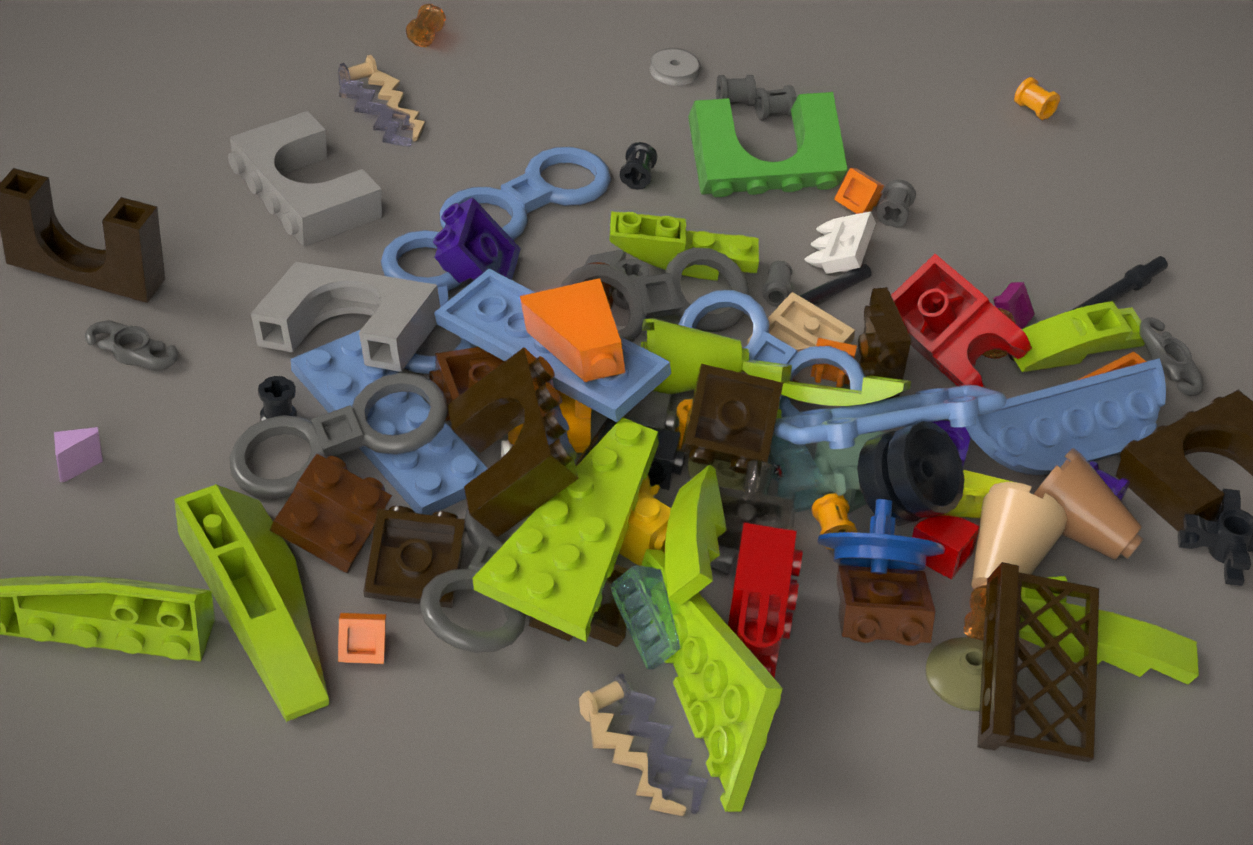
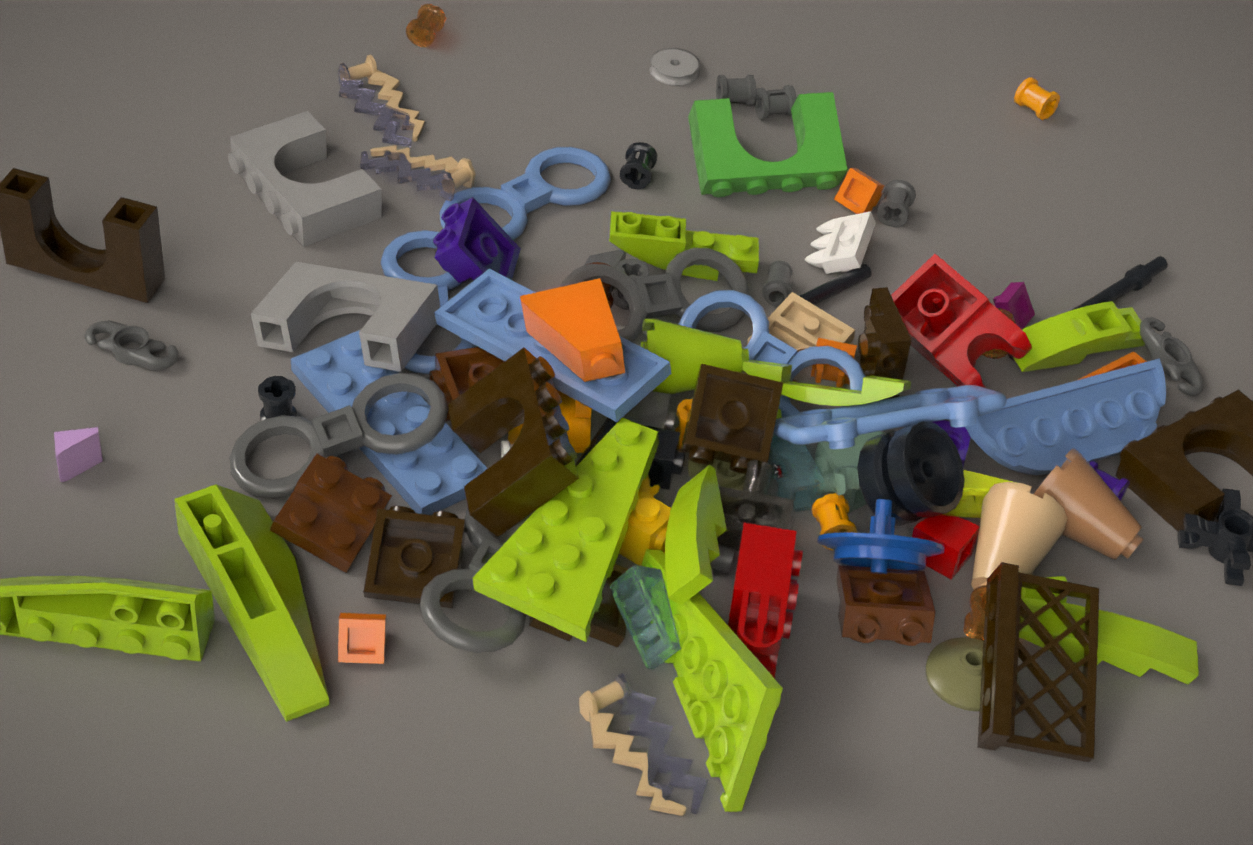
(446, 182): none -> piece

